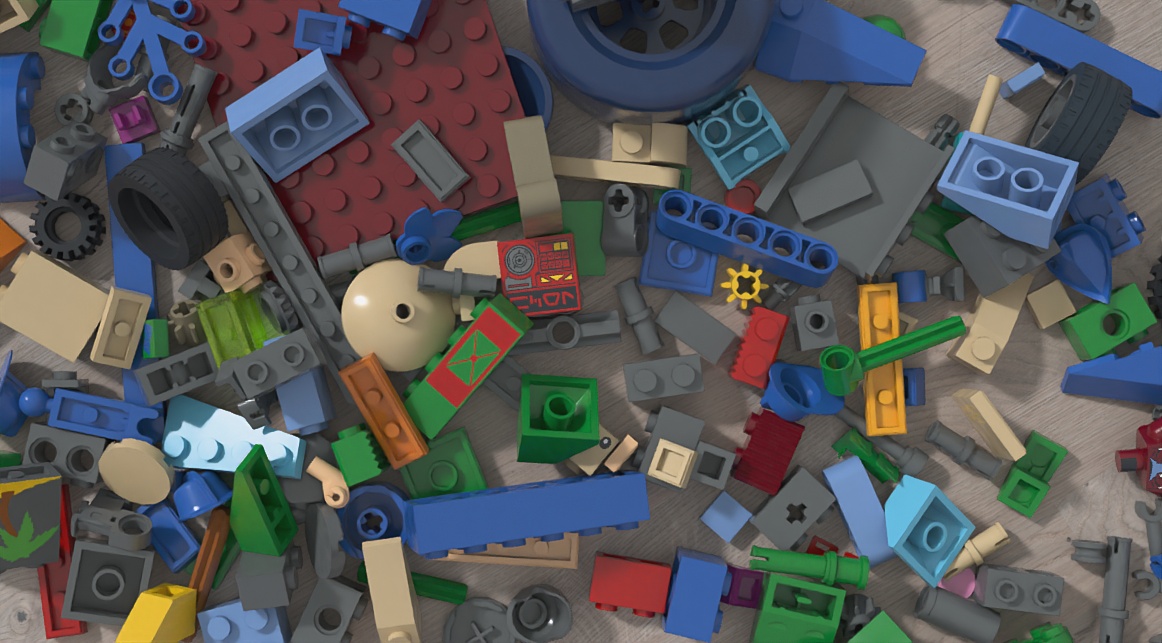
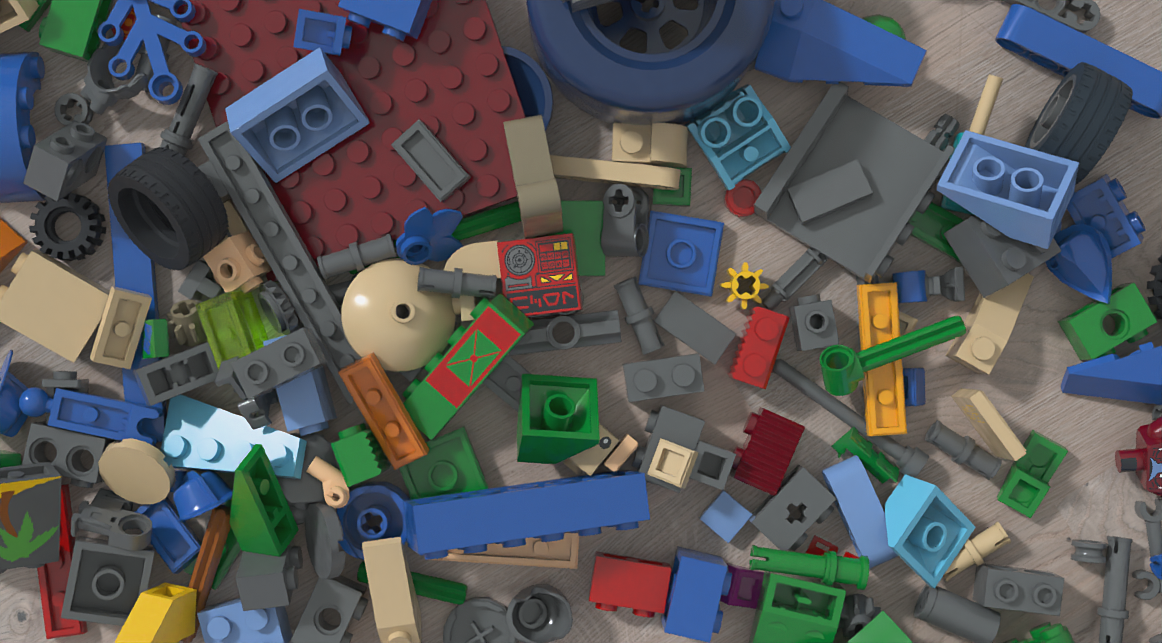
(134, 120): magenta tile -> none
(763, 233): blue beam -> none
(798, 392): blue piece -> none
(961, 584): bright pink piece -> none
(1021, 81): medium blue tile -> none
(1049, 304): tan tile -> none

